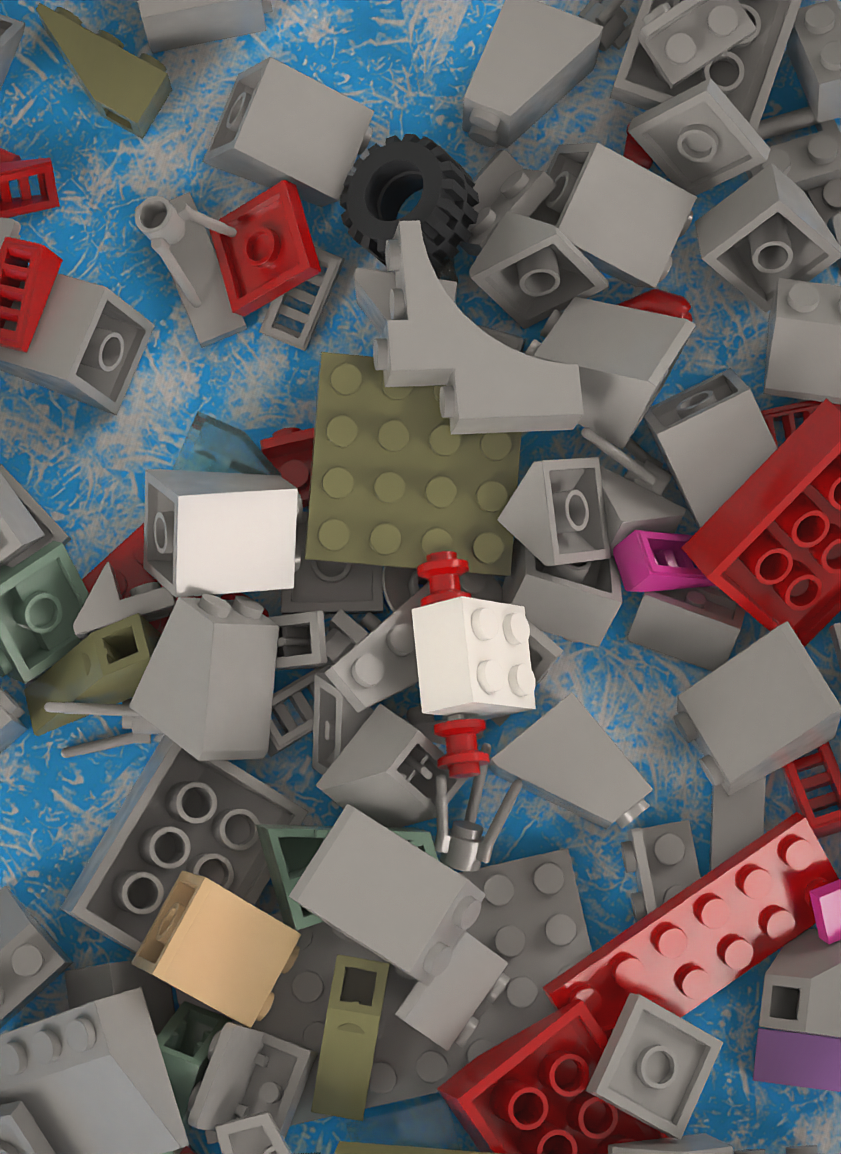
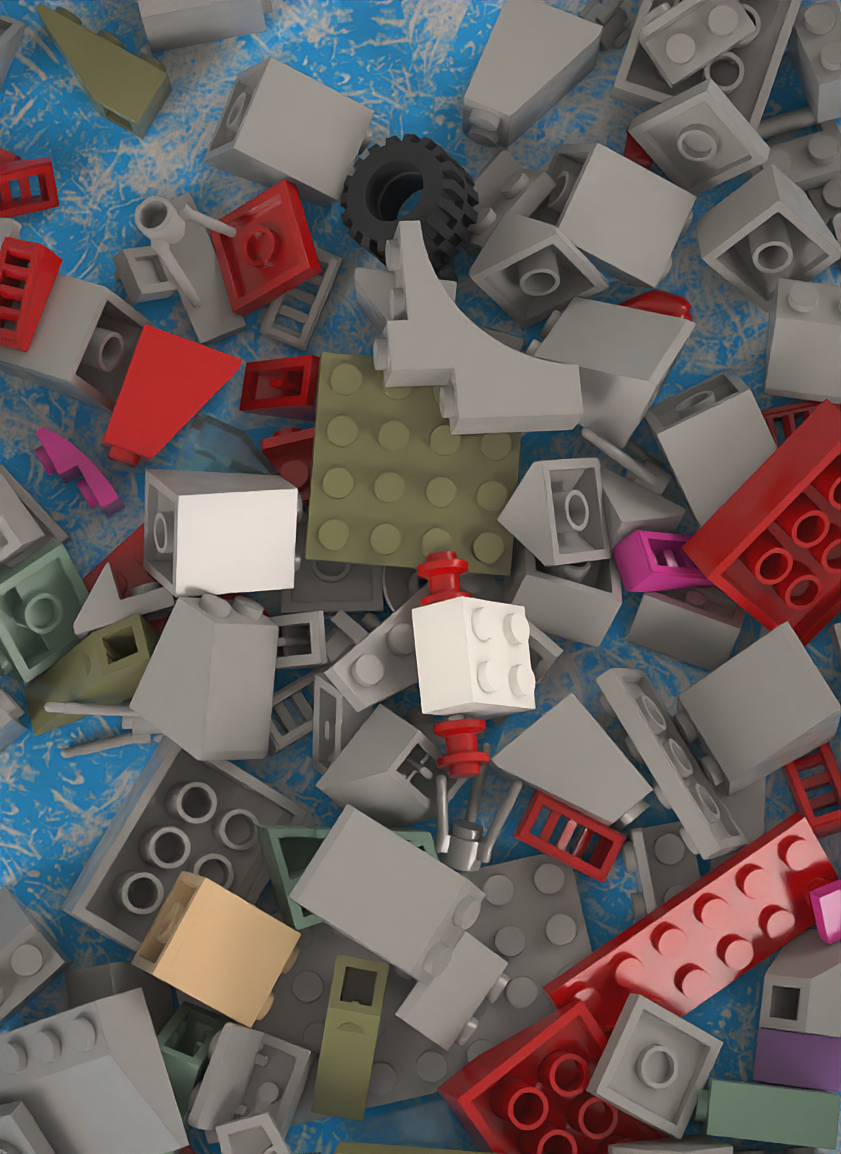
(70, 463): none -> dark pink slope
(143, 275): none -> light grey tile
(161, 393): none -> red slope
(281, 387): none -> red slope
(603, 853): none -> red slope
(678, 773): none -> light grey plate
(768, 1113): none -> sand green brick

